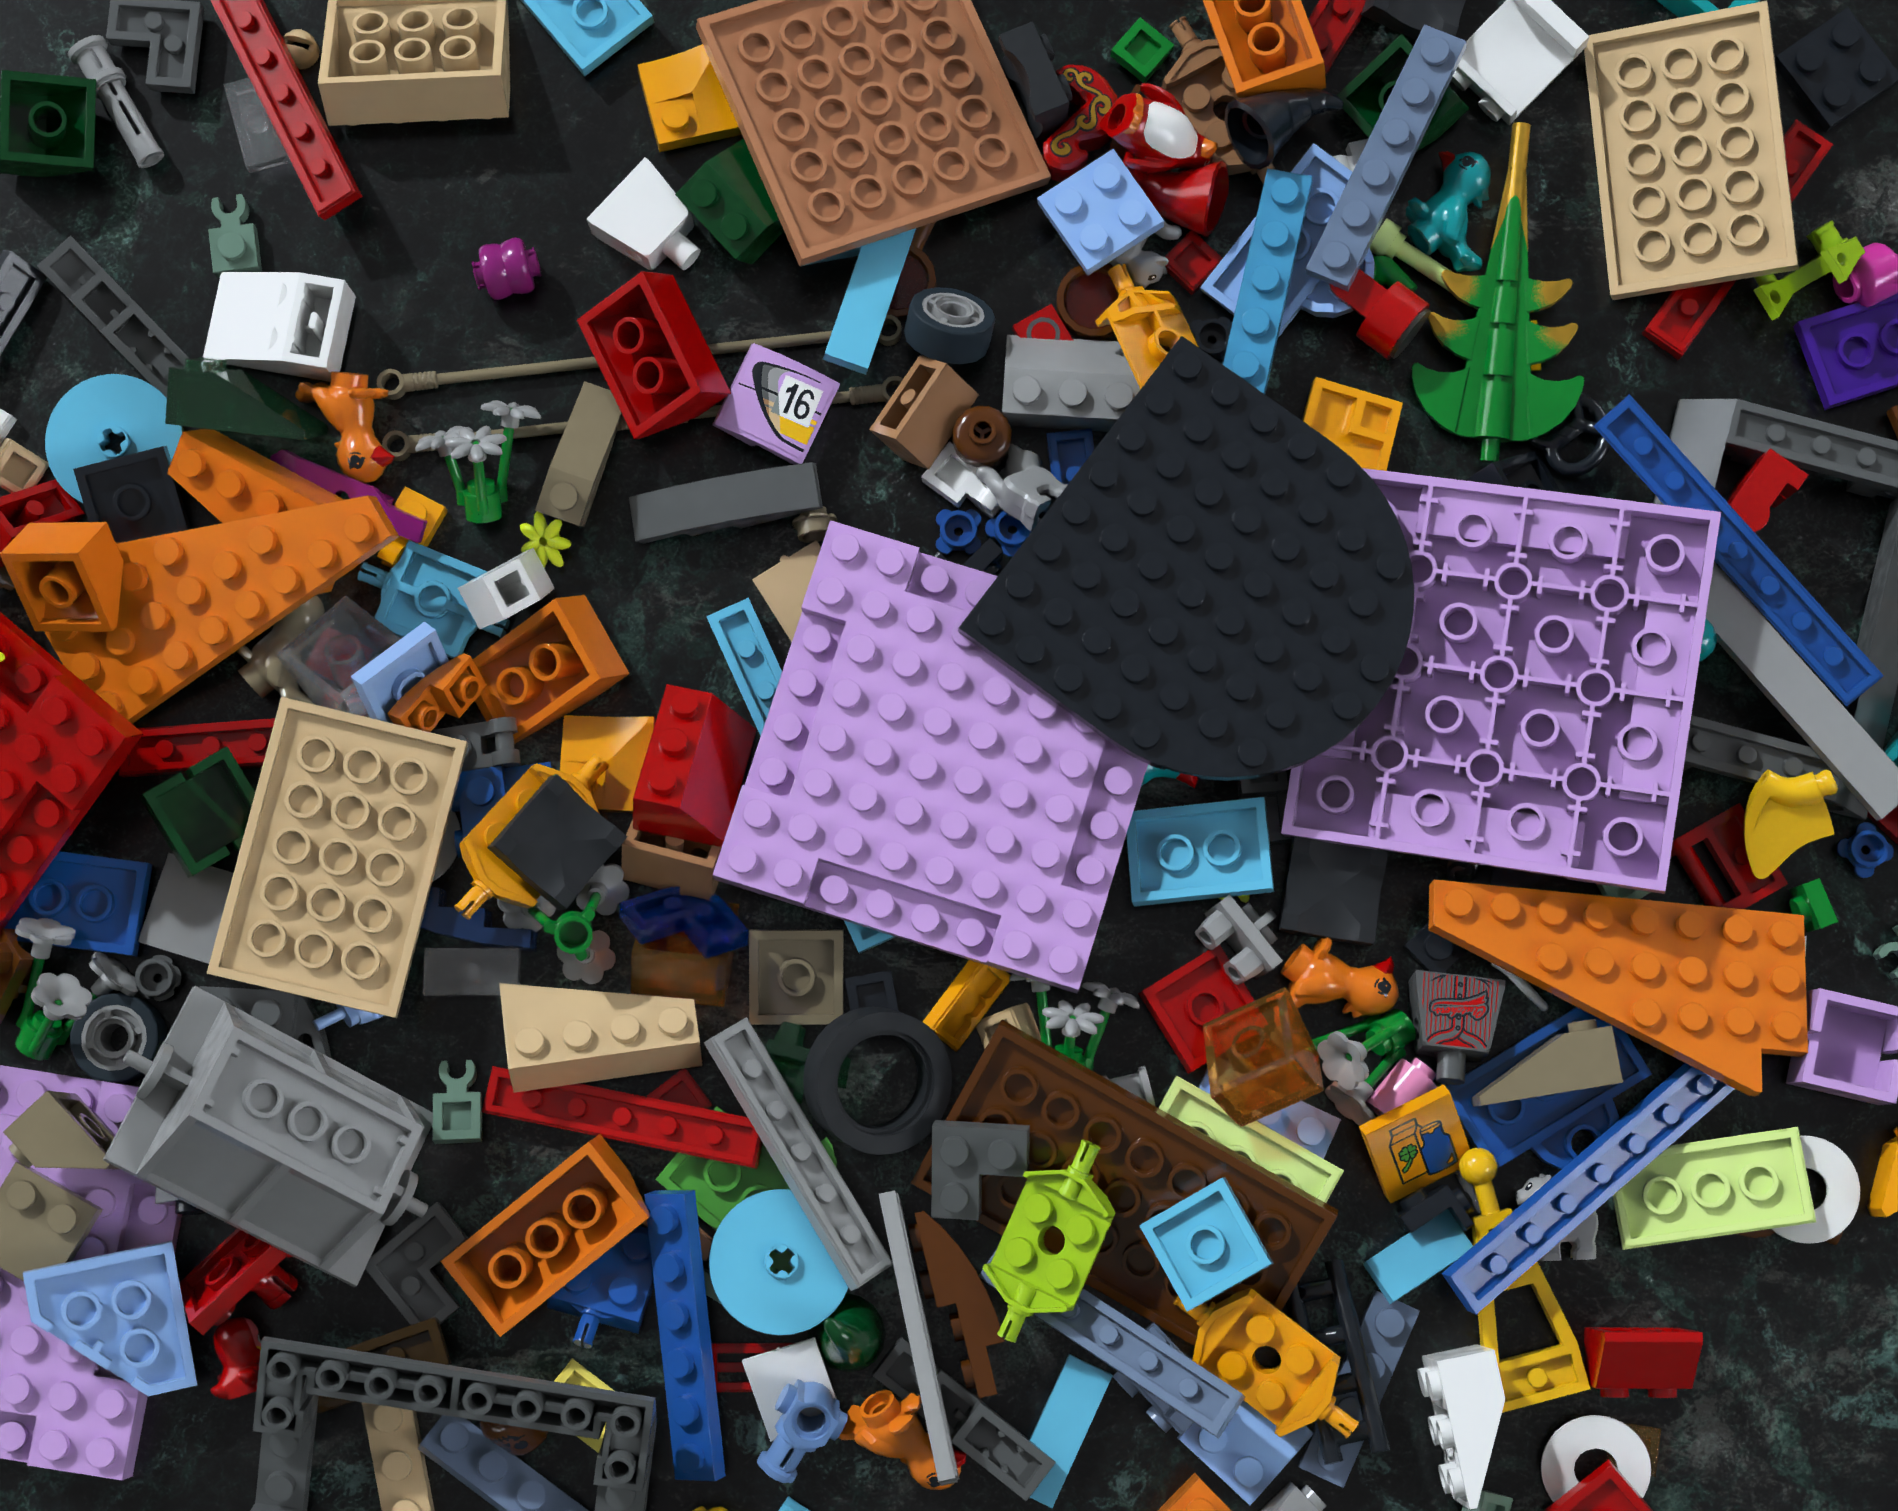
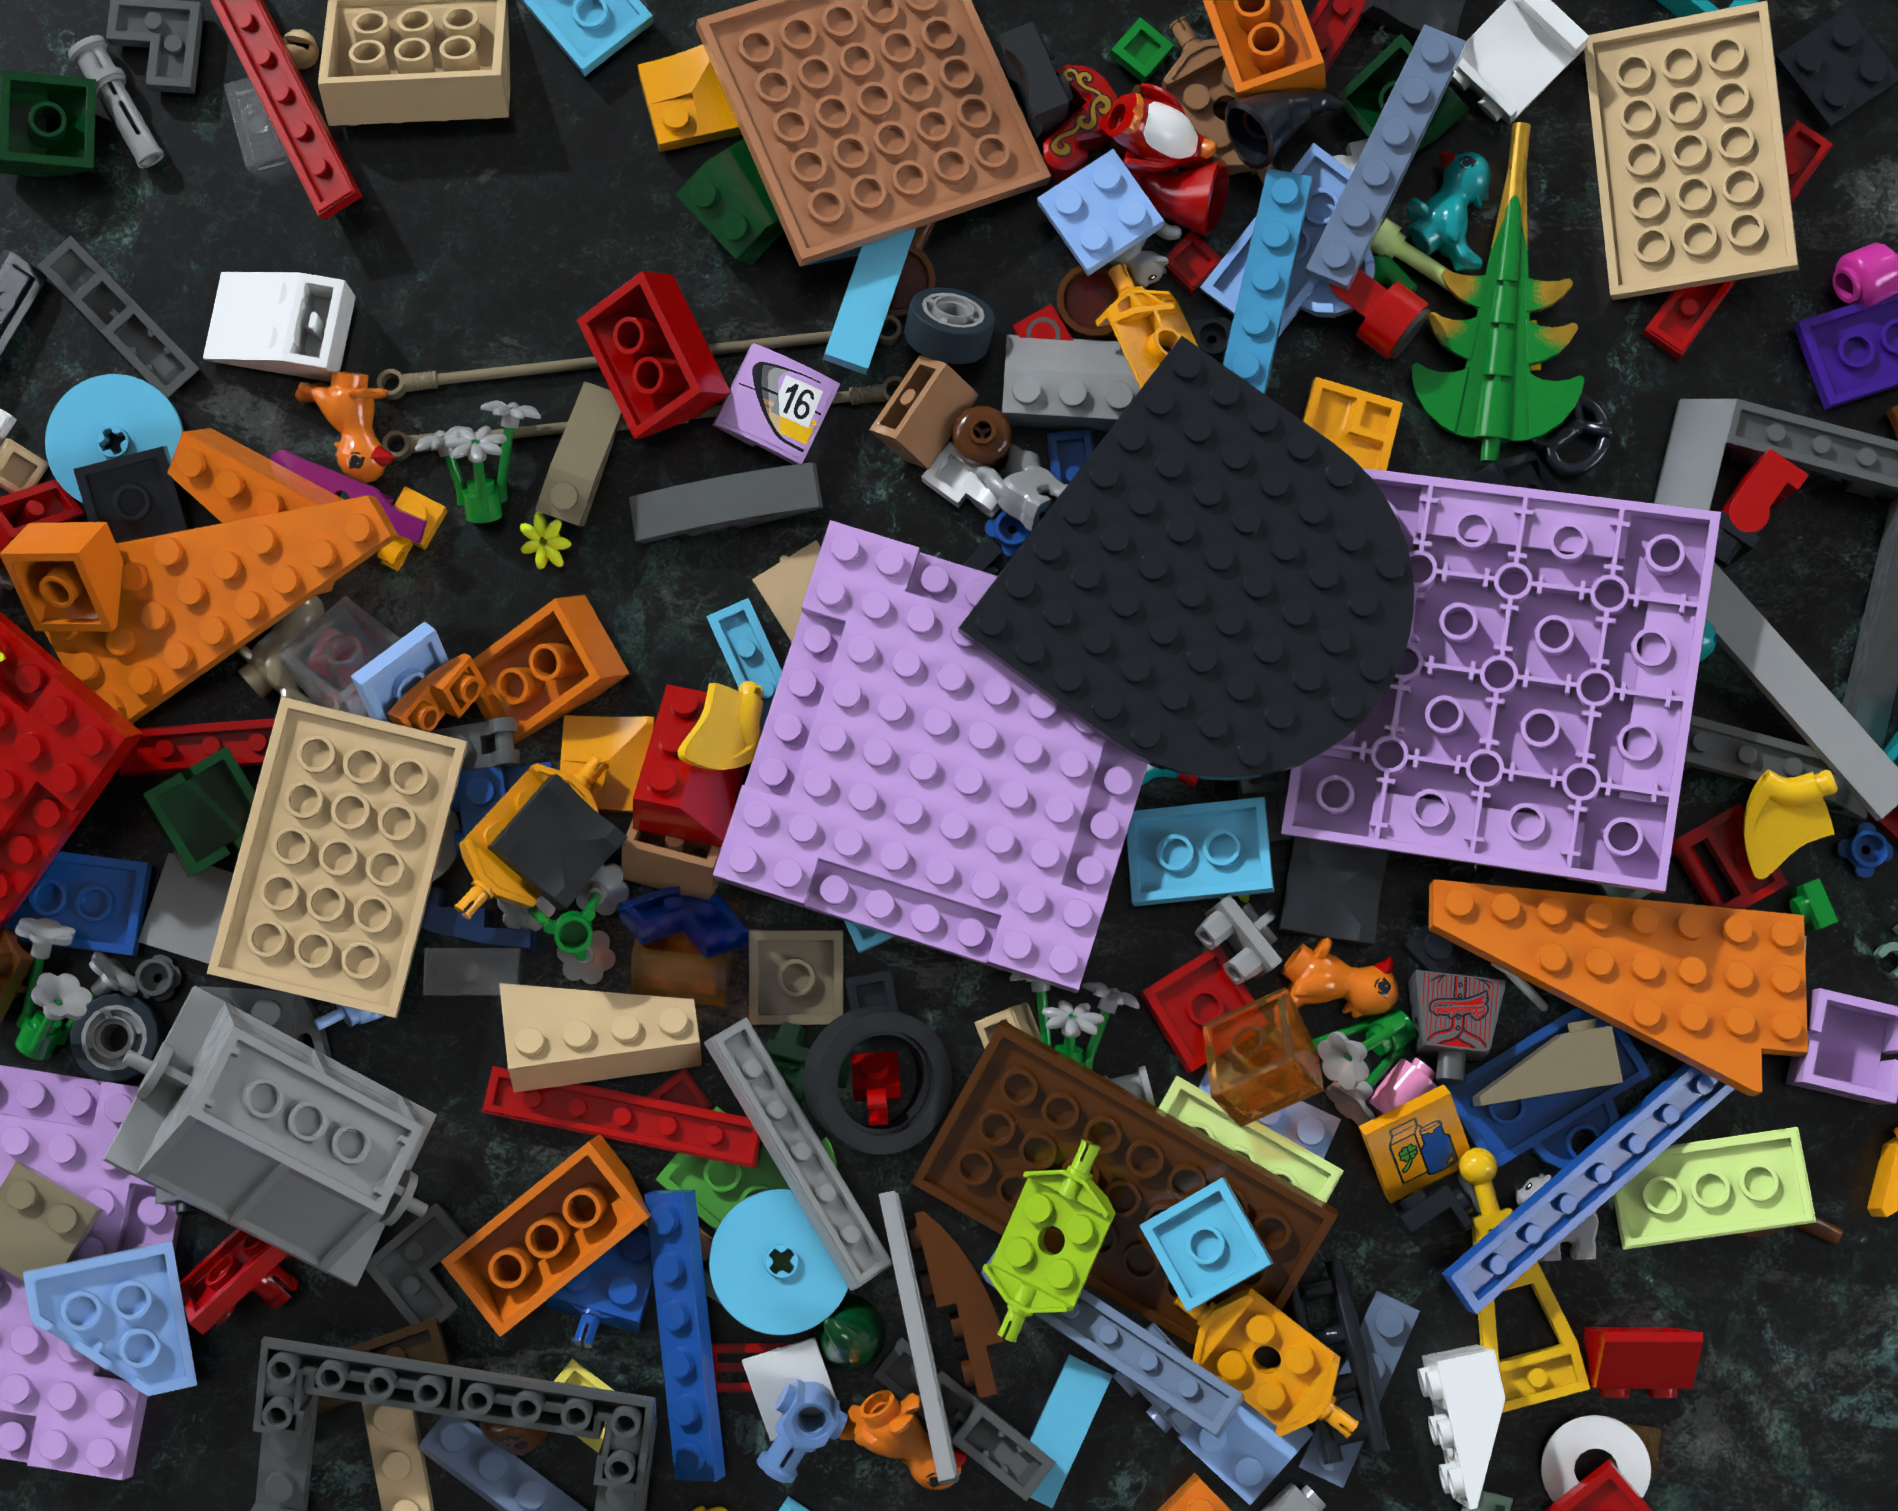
(60, 1134): dark tan slope -> none
(231, 400): clear green slope -> none
(234, 244): sand green plate -> none
(238, 1349): red animal -> none
(426, 590): medium azure plate -> none
(457, 1112): sand green plate -> none
(506, 268): magenta piece -> none
(506, 589): white slope -> none
(646, 220): white torso -> none
(727, 728): none -> yellow arm
(813, 525): dark tan plate -> none
(876, 1080): none -> red plate
(949, 522): blue plate -> none
(966, 1002): light orange plate -> none
(967, 1152): dark grey plate -> none
(1418, 1256): medium azure slope -> none
(1741, 552): blue tile -> none
(1833, 256): lime piece -> none
(1841, 1189): white gear -> none

